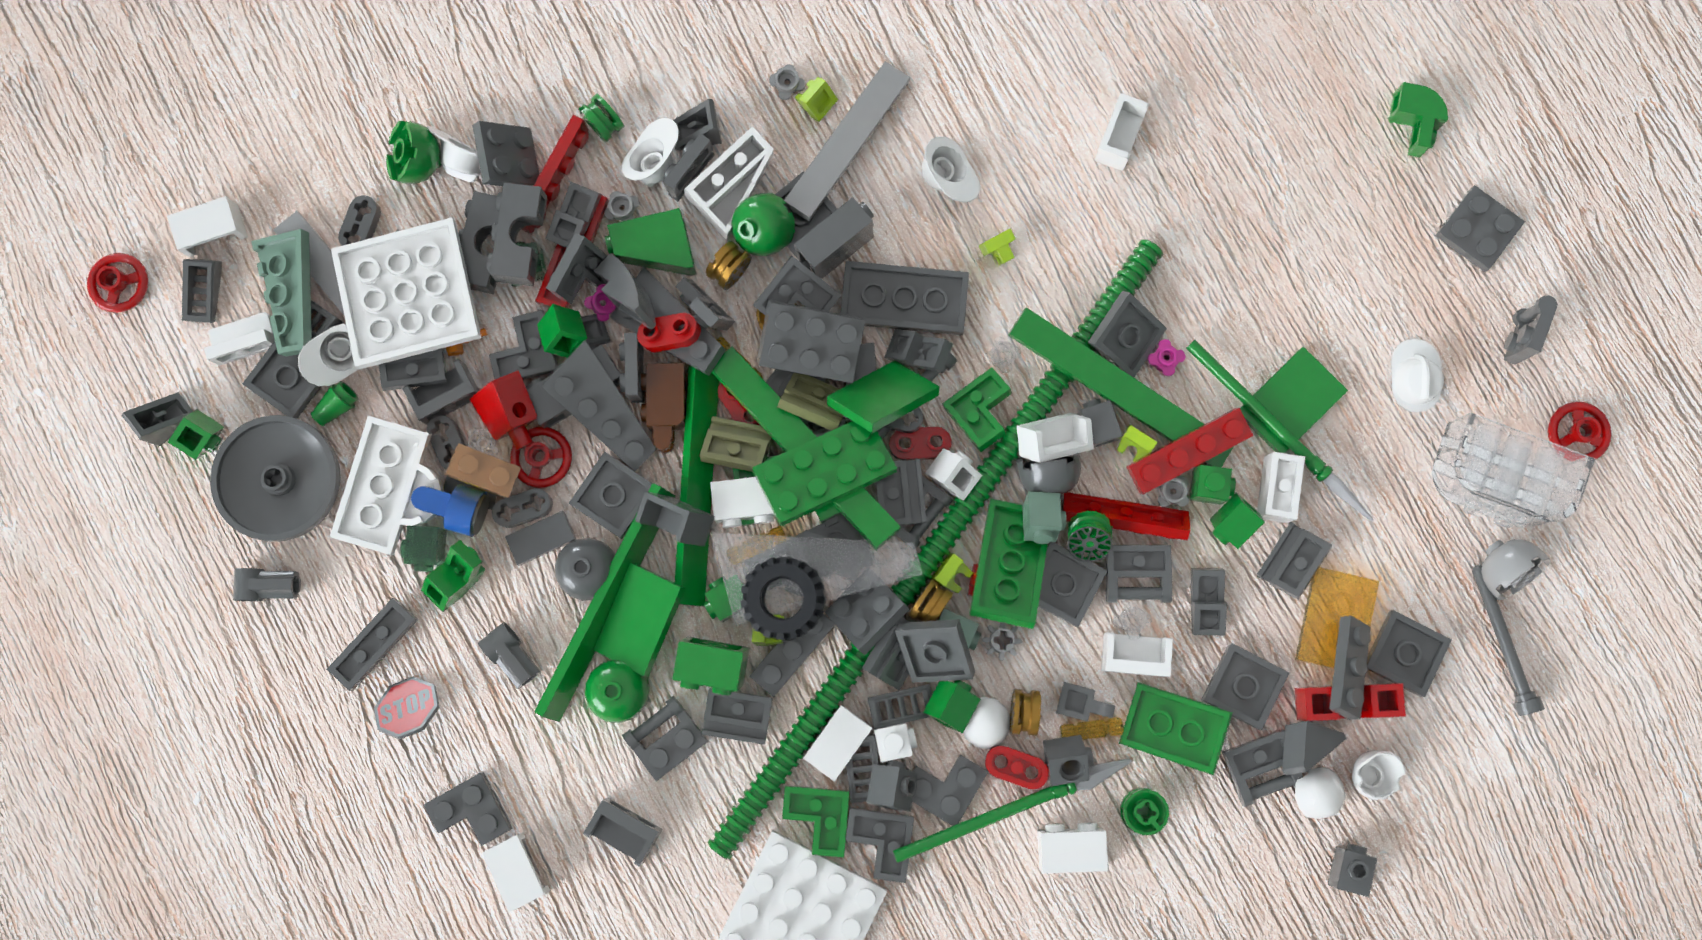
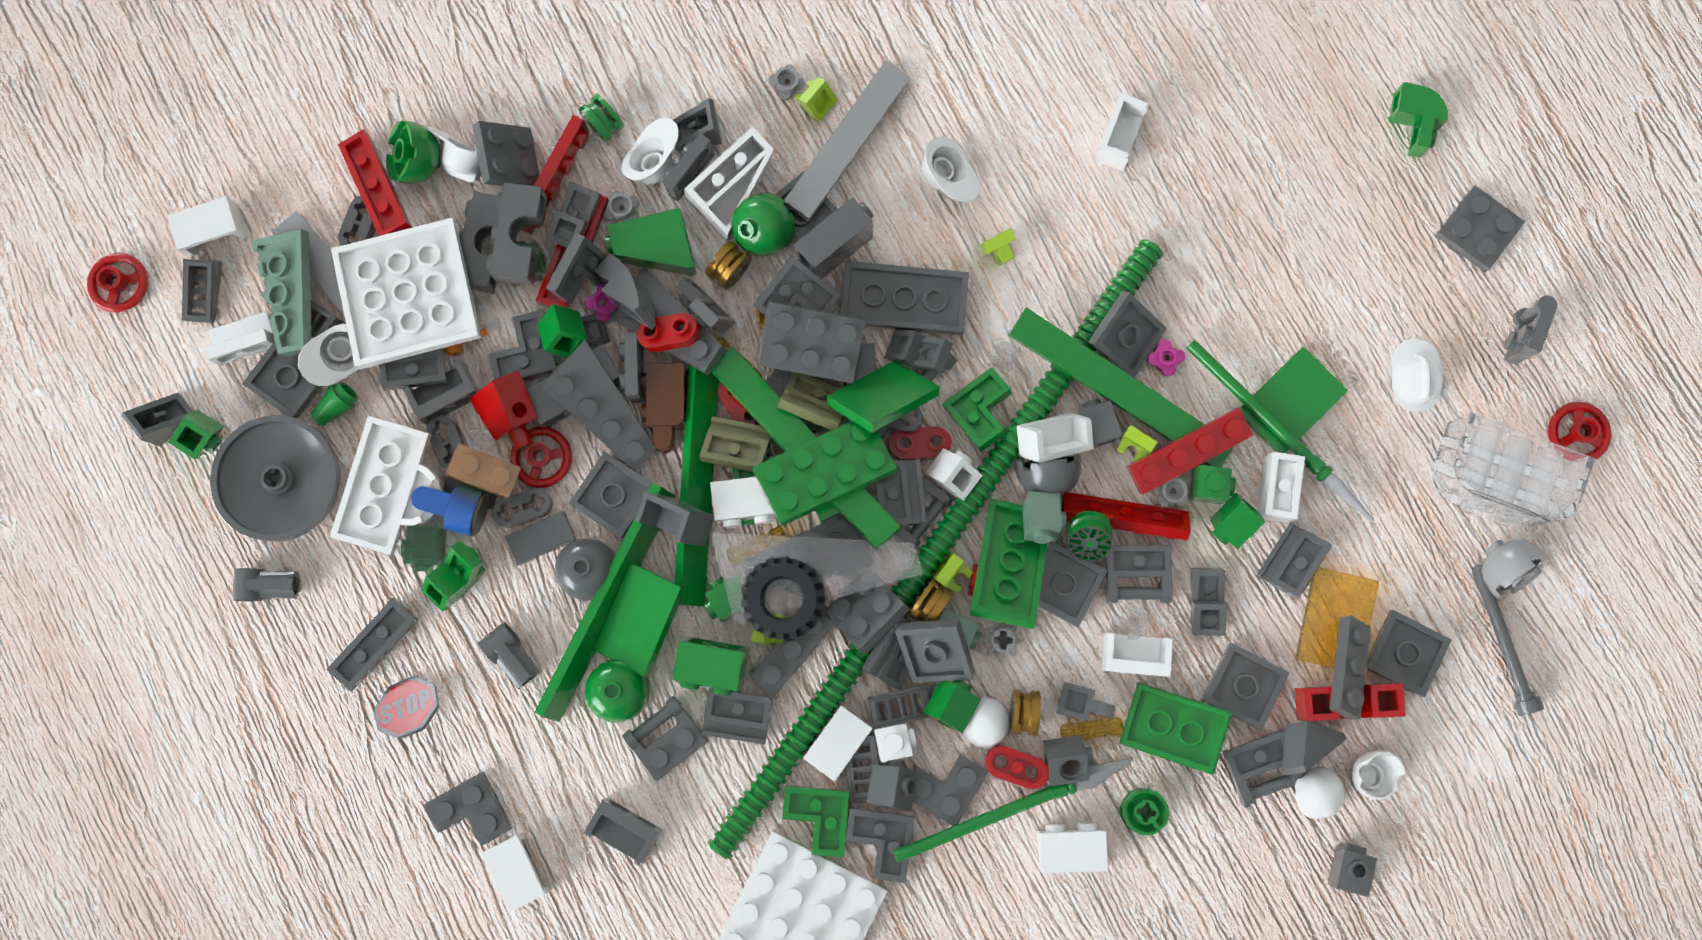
(373, 184): none -> red plate

